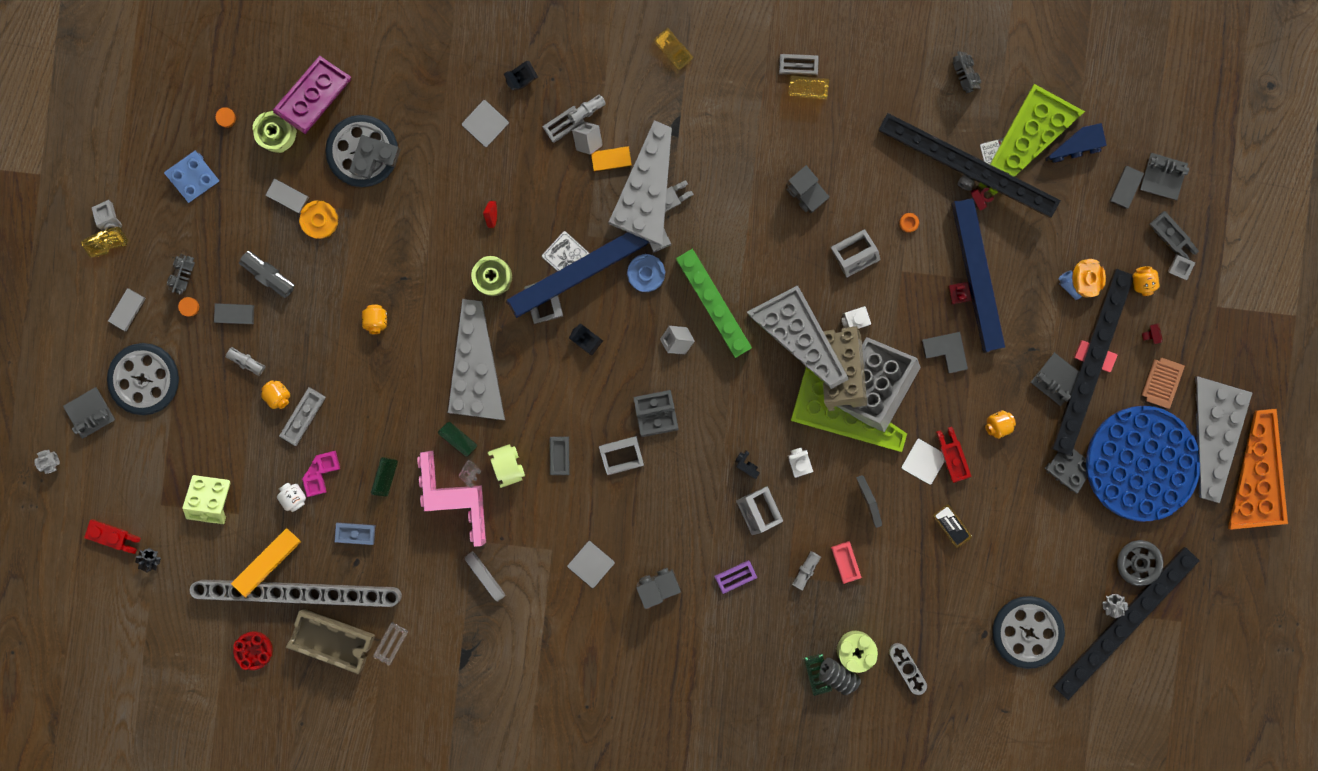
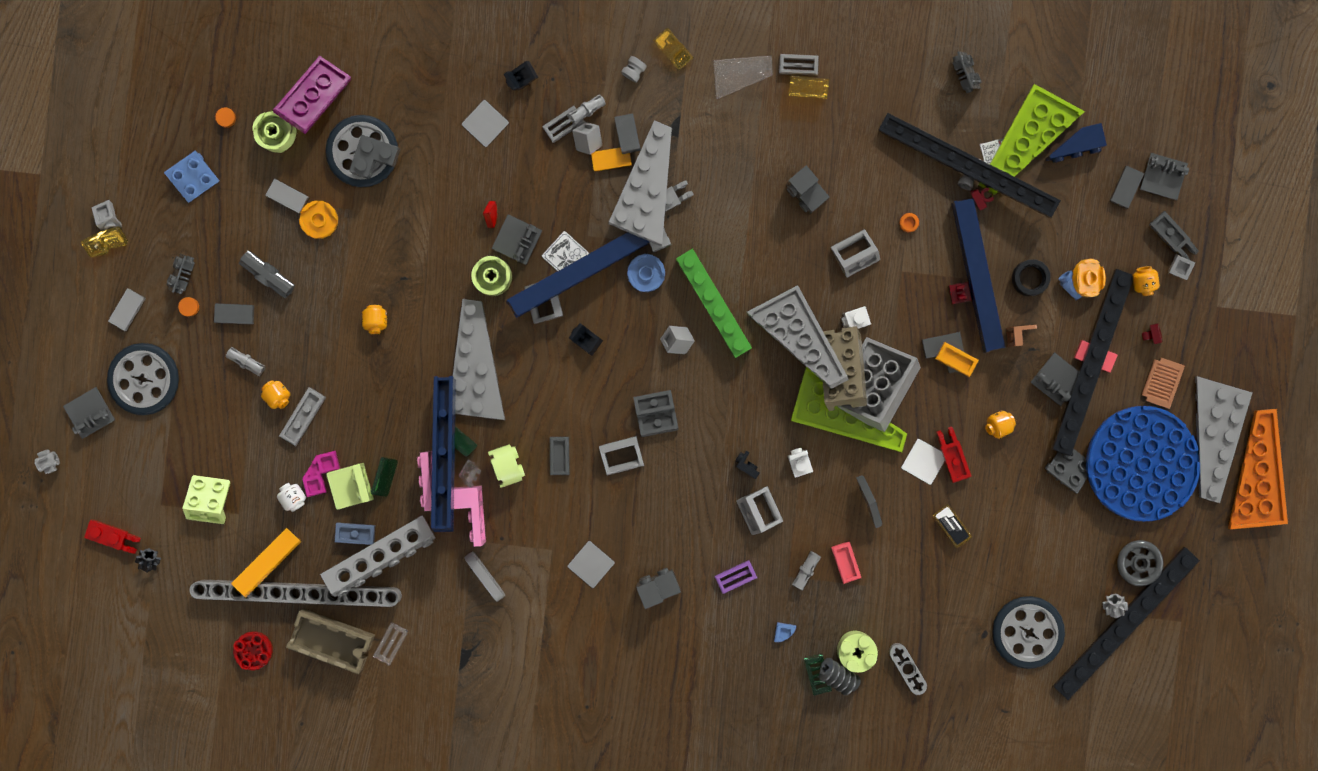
(350, 486): none -> yellowish green bracket
(401, 536): none -> light grey brick
(443, 454): none -> dark blue tile
(517, 239): none -> dark grey hinge
(627, 133): none -> dark grey tile
(634, 69): none -> light grey wheel
(739, 73): none -> clear wedge
(783, 631): none -> medium blue tile
(956, 359): none -> light orange tile
(1014, 335): none -> nougat panel
(1045, 277): none -> black tyre

